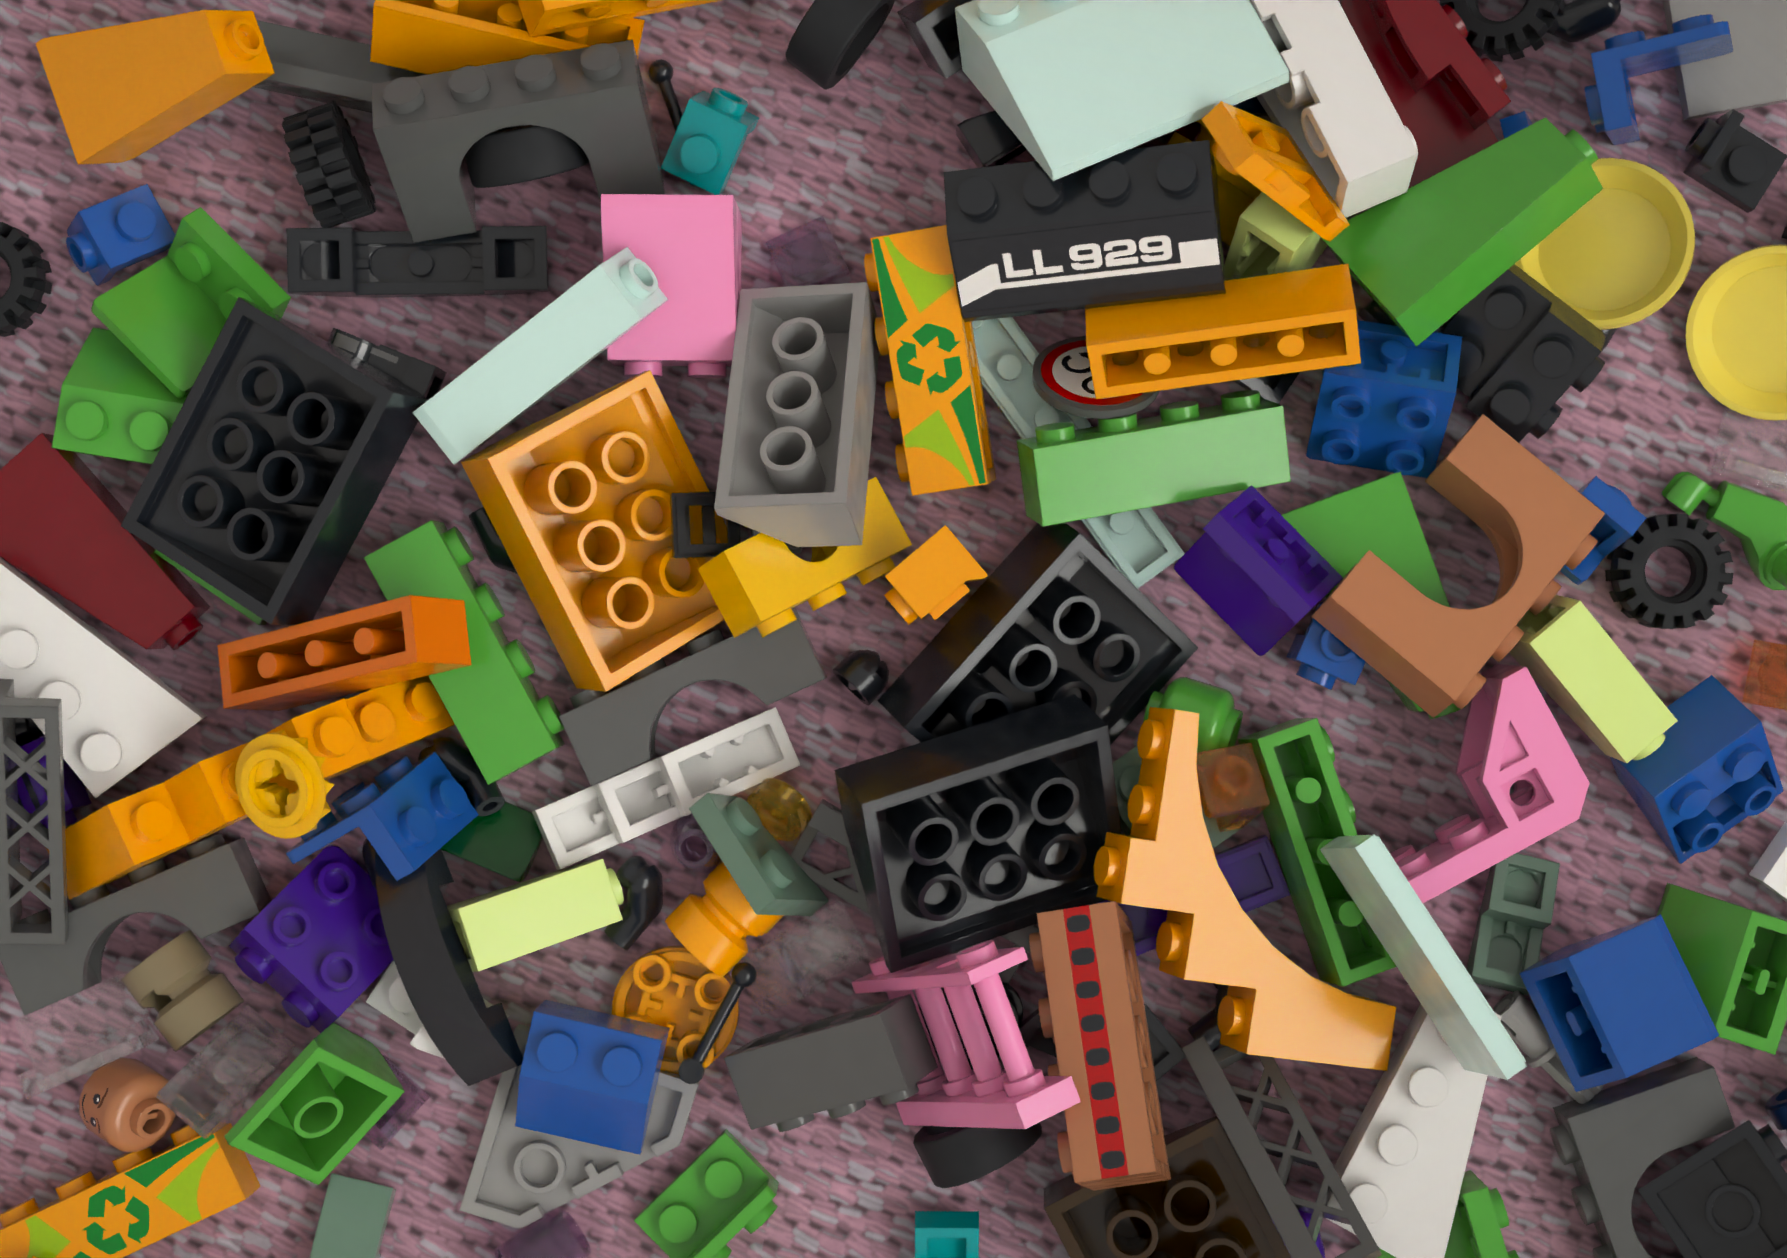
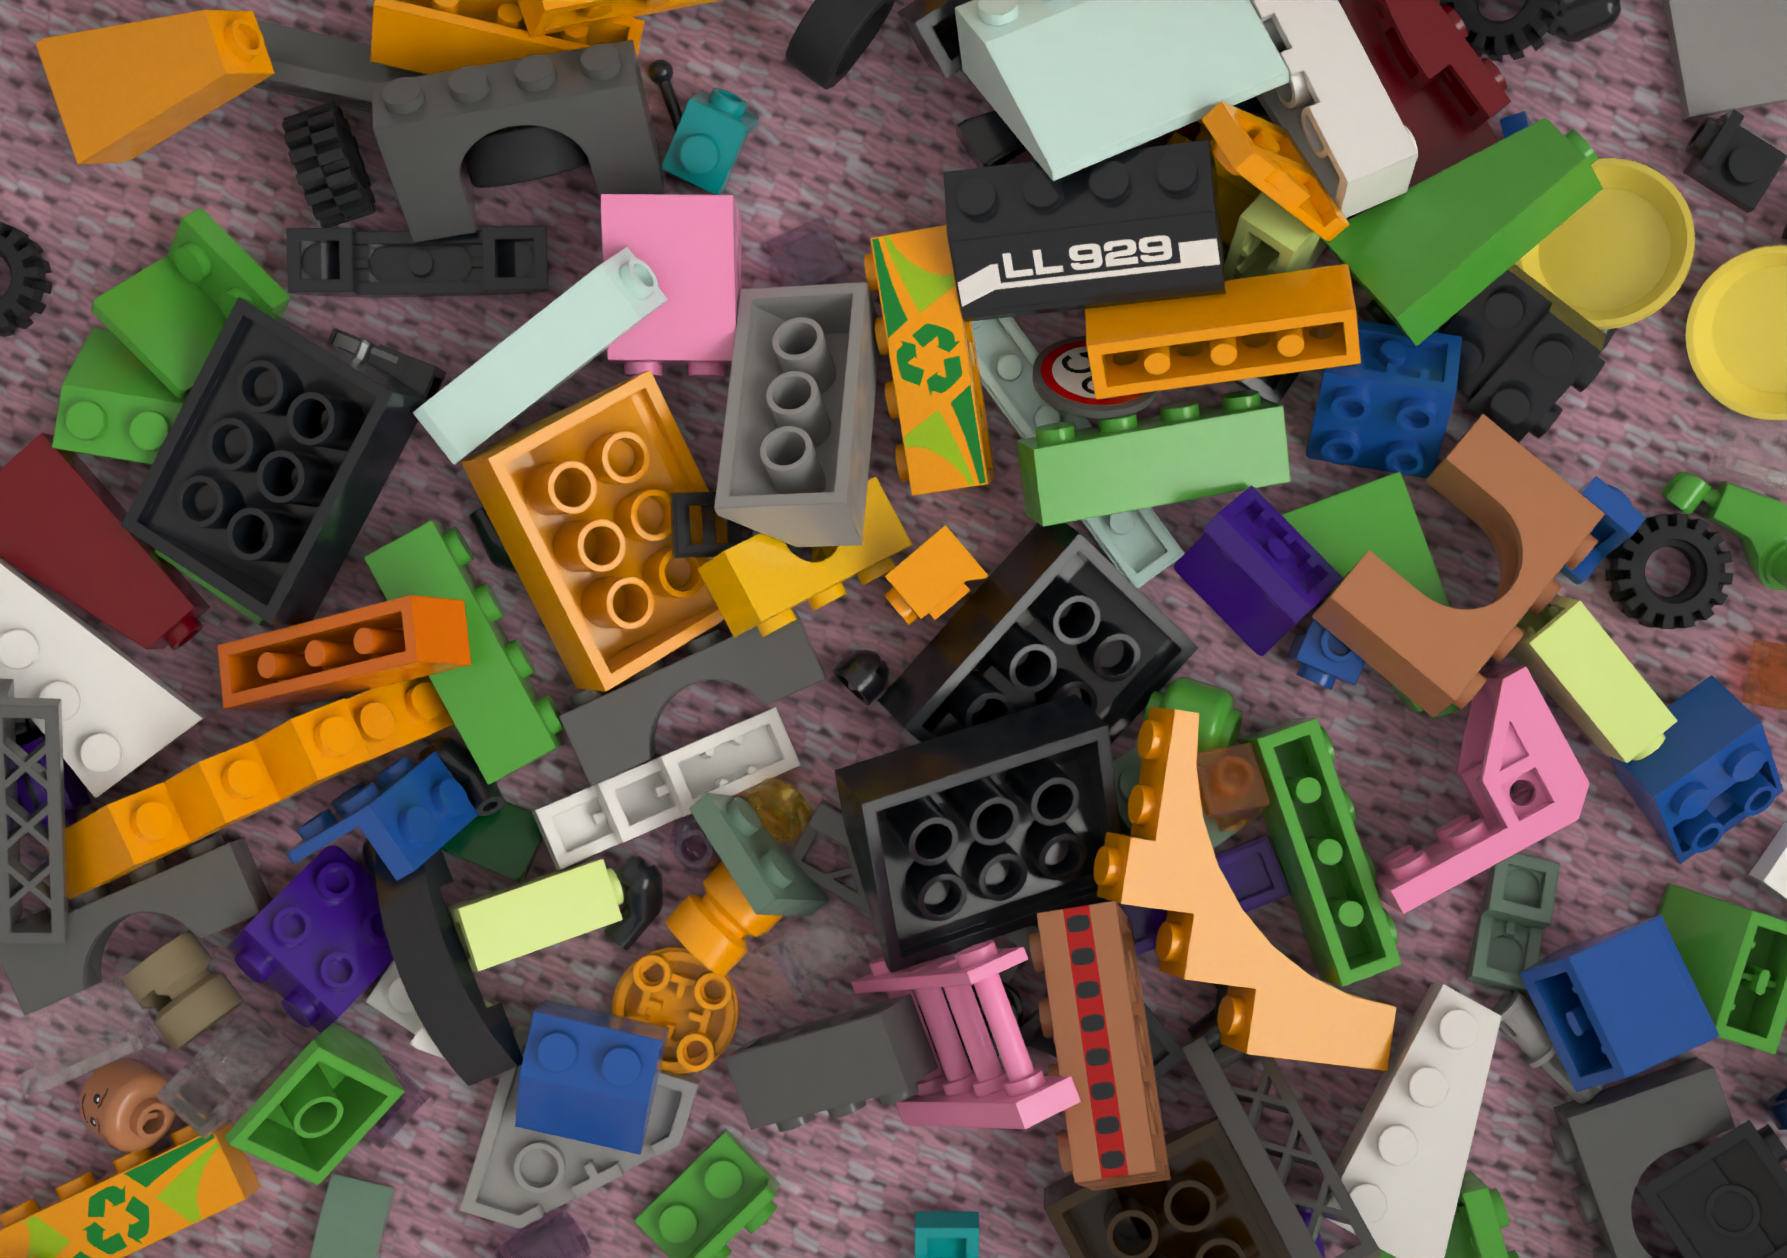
(118, 234): blue bracket -> none
(272, 805): yellow gear -> none
(693, 1068): black hinge -> none
(967, 1153): black tyre -> none
(1423, 956): light aqua tile -> none
(1632, 55): blue bracket -> none

